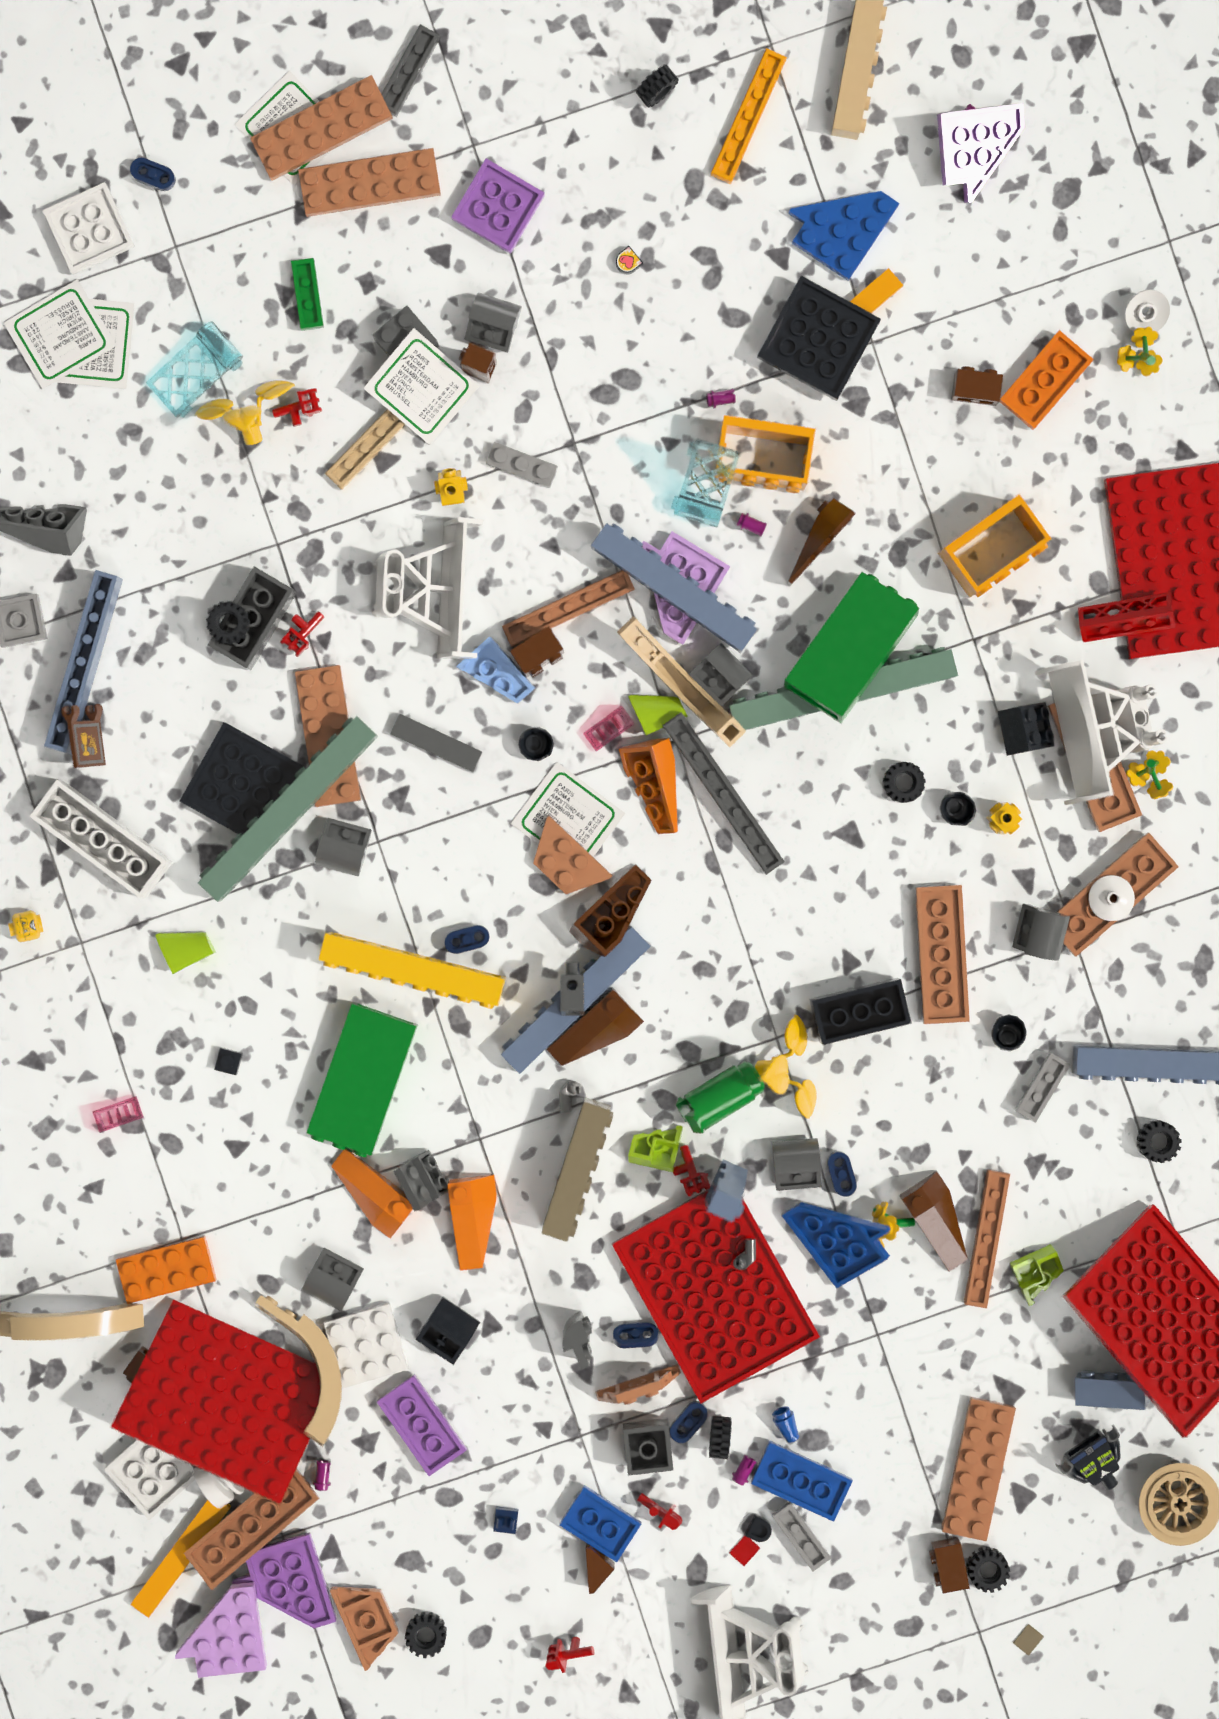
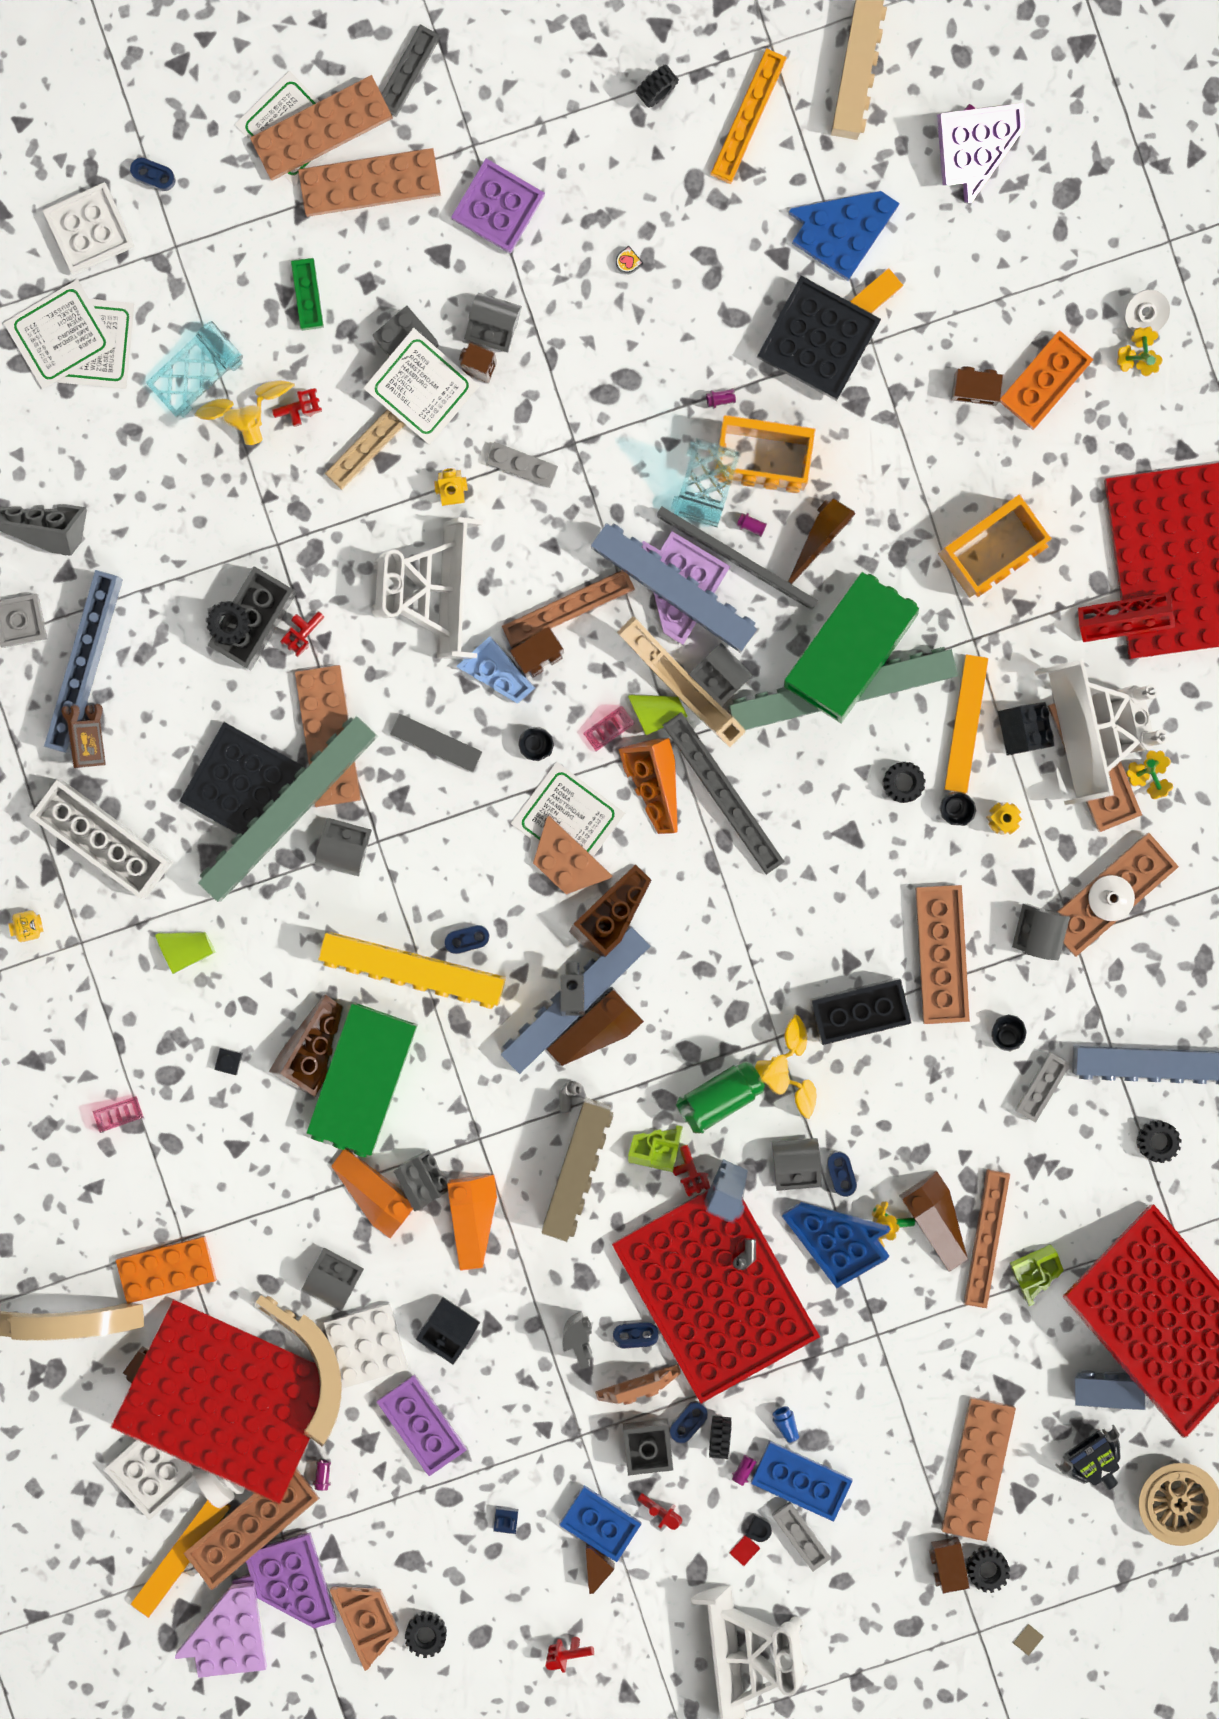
(307, 1052): none -> reddish brown wedge
(737, 558): none -> dark grey tile
(966, 723): none -> light orange tile

